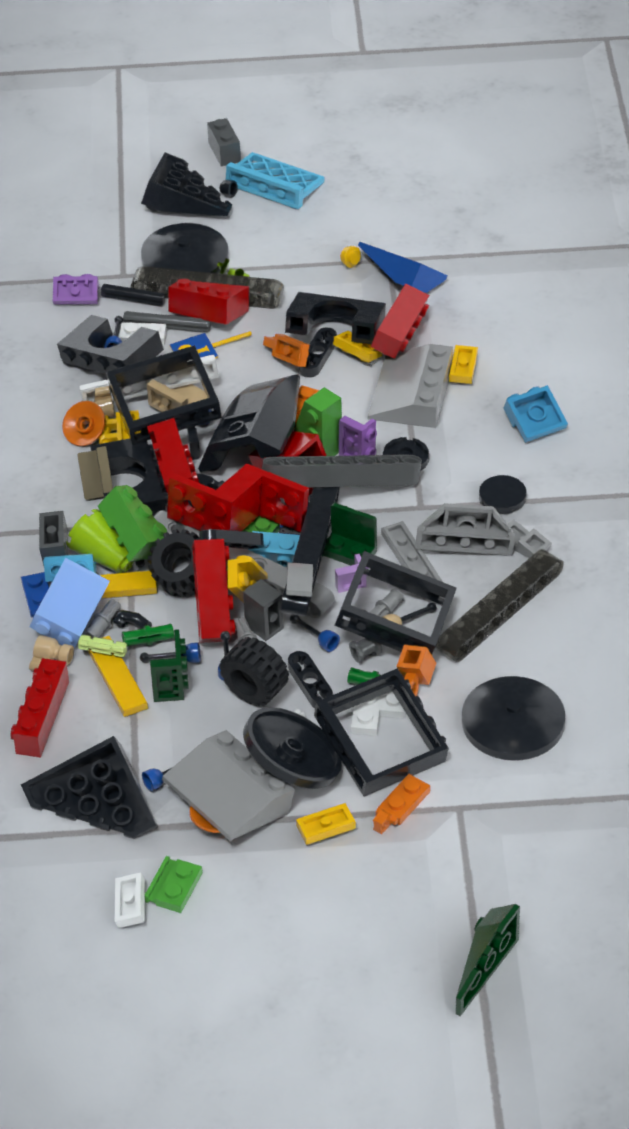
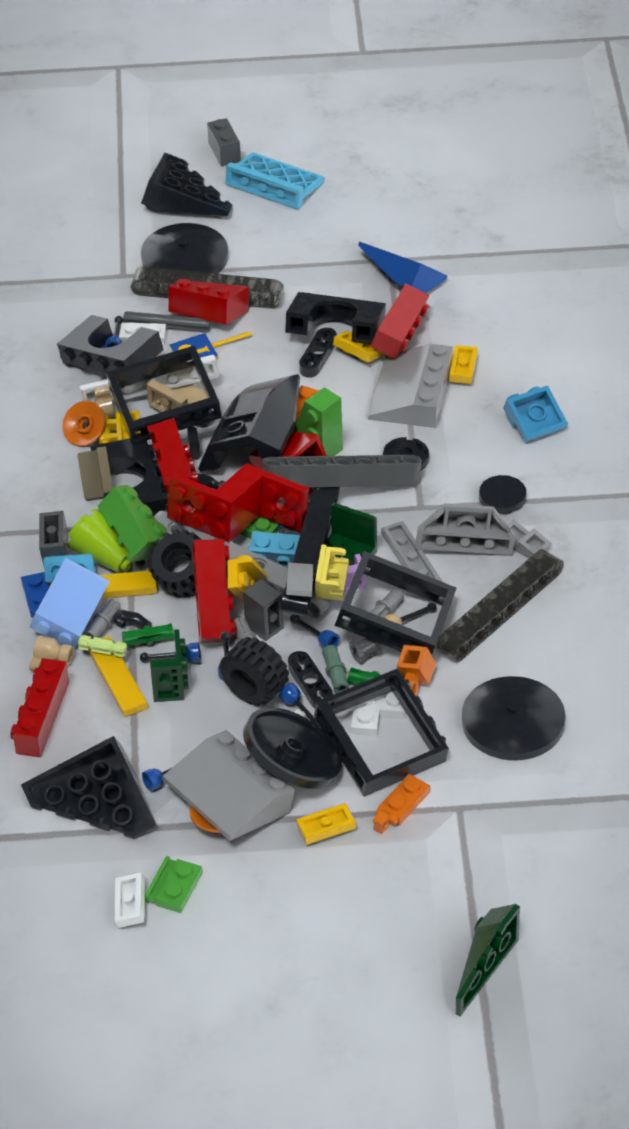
(75, 289): medium lavender bracket -> none
(133, 294): black axle -> none
(224, 266): lime piece -> none
(228, 188): black hinge -> none
(235, 539): black beam -> none
(288, 349): orange hinge -> none
(291, 695): none -> blue hinge
(331, 573): none -> light yellow hinge
(335, 668): none -> sand green pin
(350, 256): yellow plate -> none
(356, 437): medium lavender bracket -> none

